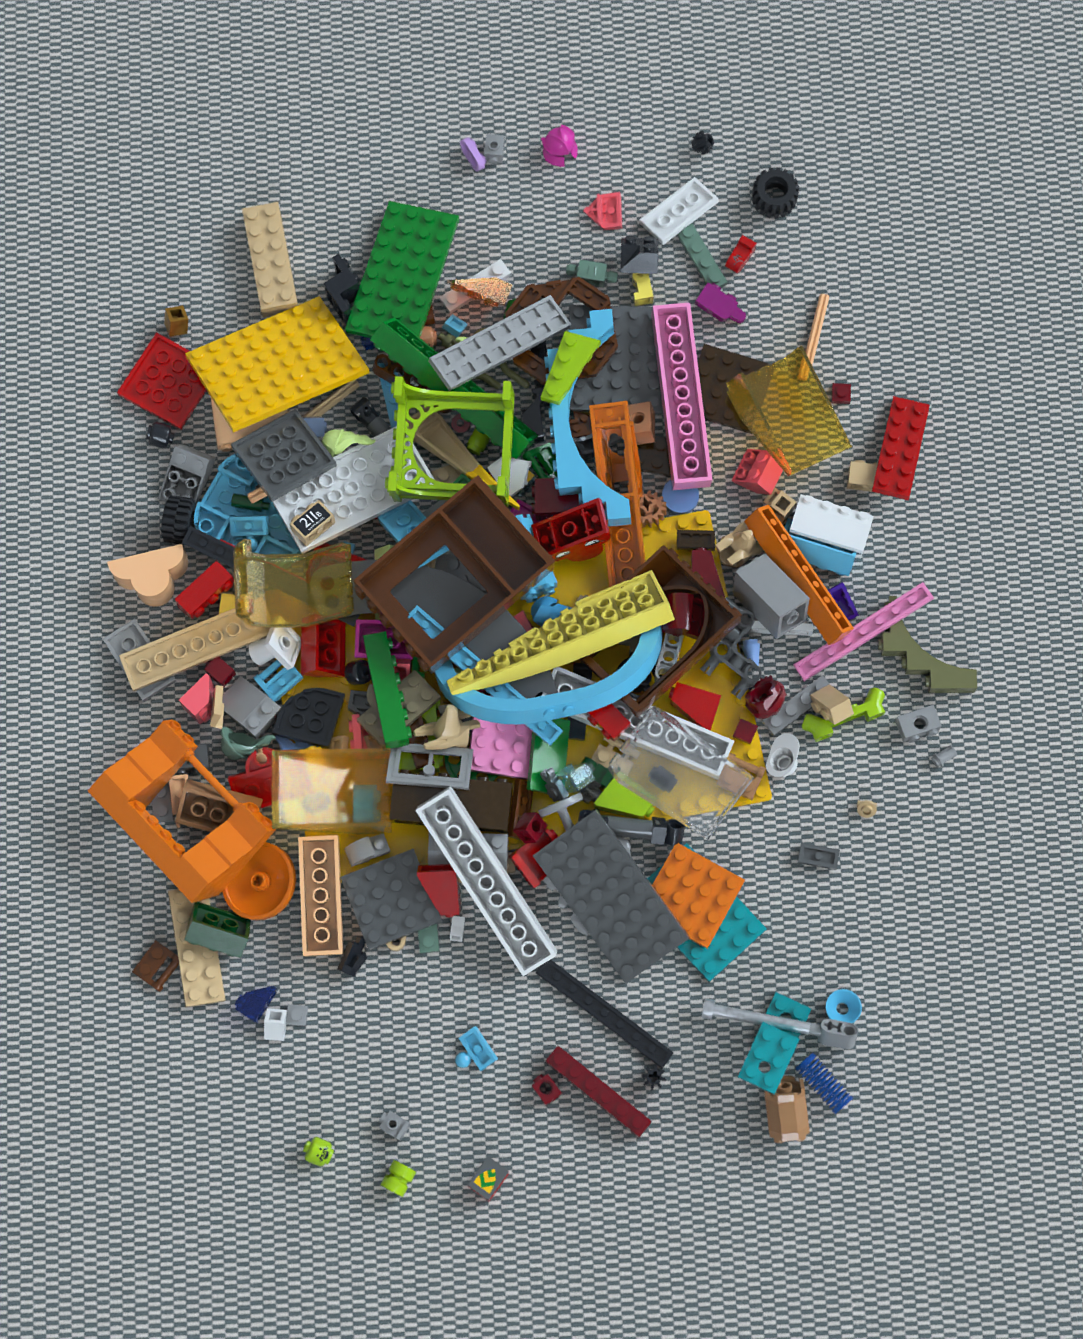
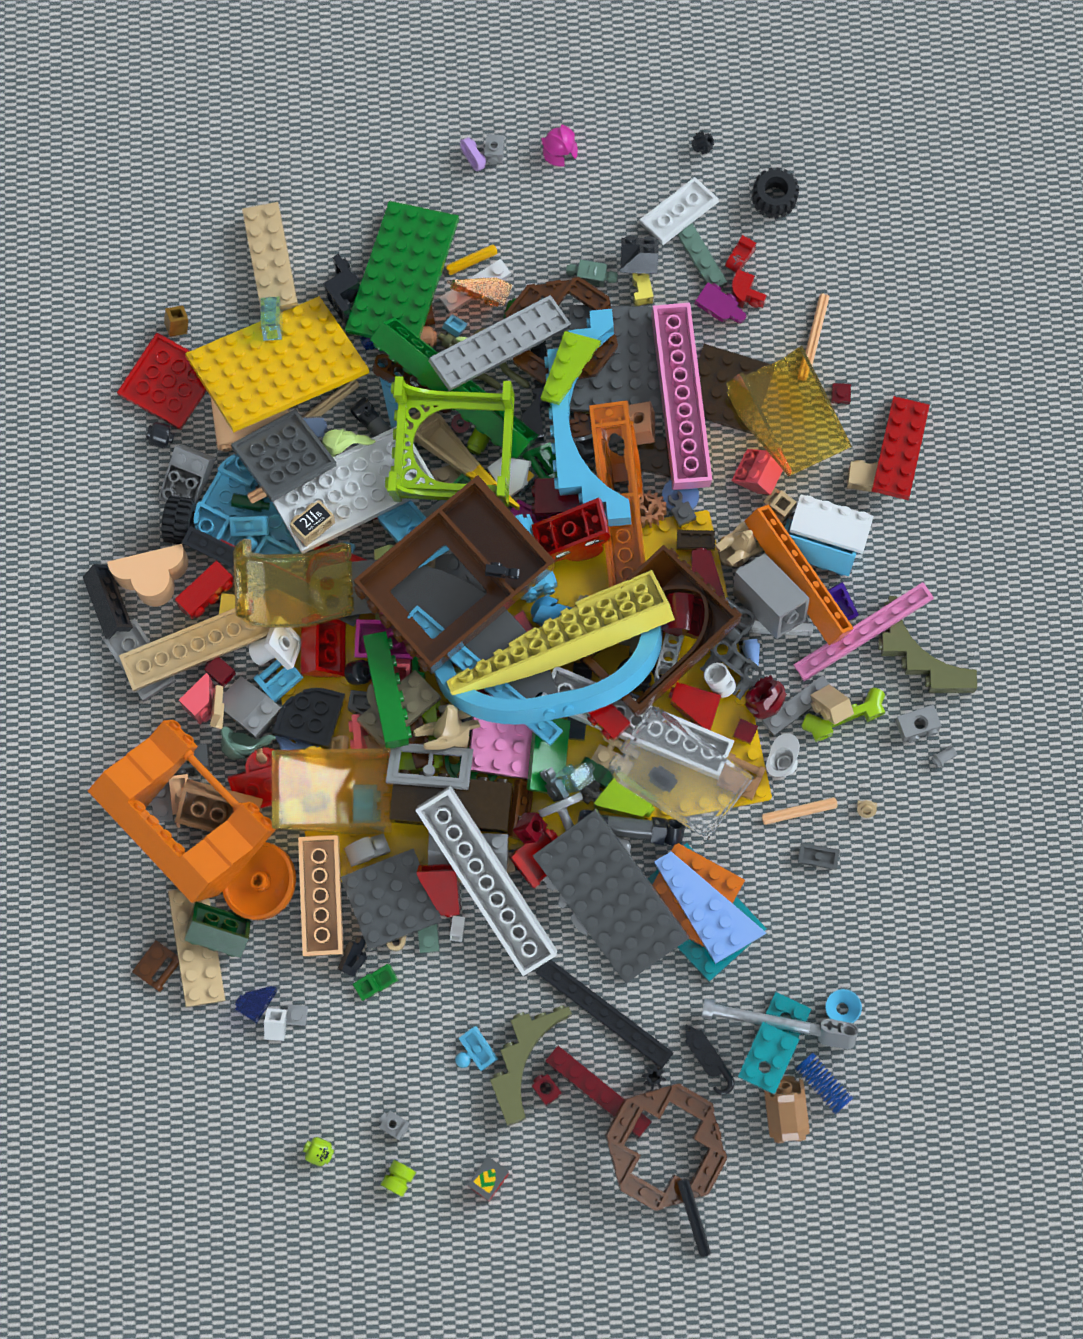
(107, 600): none -> black panel
(271, 318): none -> clear light blue brick
(375, 982): none -> green slope
(471, 259): none -> yellow axle
(497, 570): none -> black plate
(528, 1033): none -> olive arch
(606, 211): coral slope -> none
(625, 1159): none -> reddish brown plate
(682, 511): none -> dark grey plate
(694, 1217): none -> black axle
(708, 1058): none -> black plate
(713, 917): none -> light blue wing
(720, 679): none -> white wheel
(743, 293): none -> red brick
(798, 811): none -> light nougat axle

